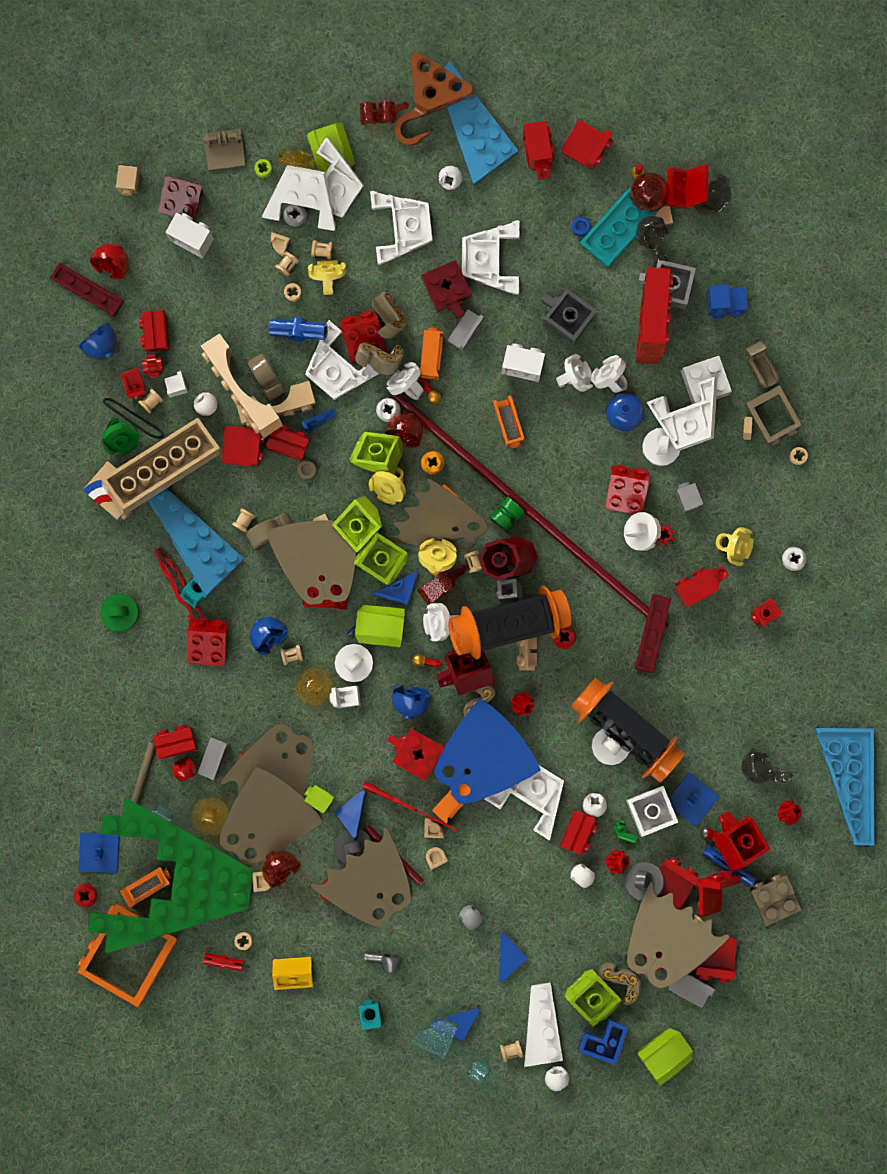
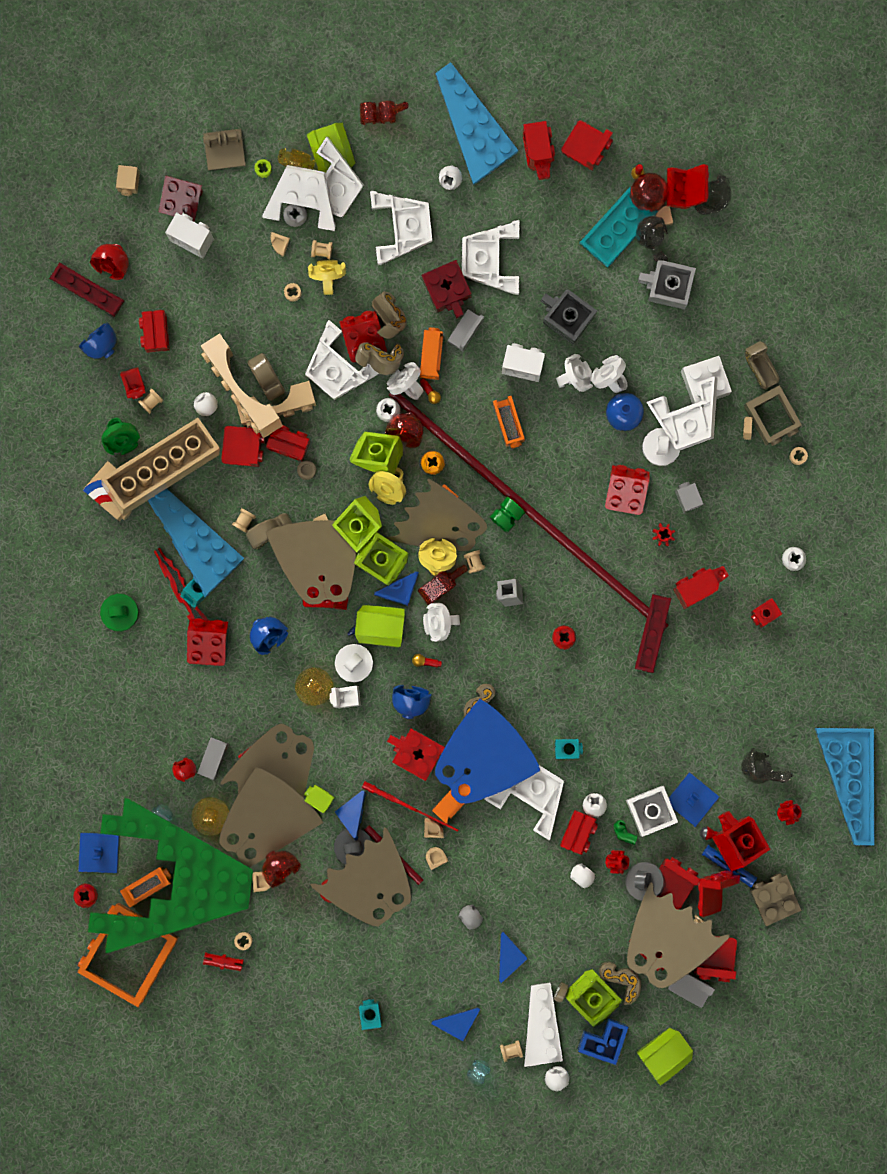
(133, 423): black piece -> none
(143, 772): dark tan bar -> none
(152, 365): red gear -> none
(175, 742): red brick -> none
(176, 385): white panel -> none
(286, 264): tan bush -> none
(292, 973): yellow panel -> none
(296, 651): tan bush -> none
(298, 329): blue piece -> none
(316, 421): blue tile -> none
(389, 964): flat silver bar -> none
(436, 1037): clear light blue wing -> none
(444, 97): dark orange piece -> none
(465, 672): dark red hinge -> none
(507, 558): dark red brick -> none
(509, 622): brick -> none
(522, 704): red gear -> none
(525, 659): tan hinge -> none
(559, 752): none -> teal brick
(560, 992): none -> dark tan tile
(580, 226): blue tile -> none
(607, 750): white tile -> none
(628, 729): black brick -> none
(642, 531): white tile -> none
(654, 316): red brick -> none
(726, 300): blue brick -> none
(739, 545): light yellow tile -> none

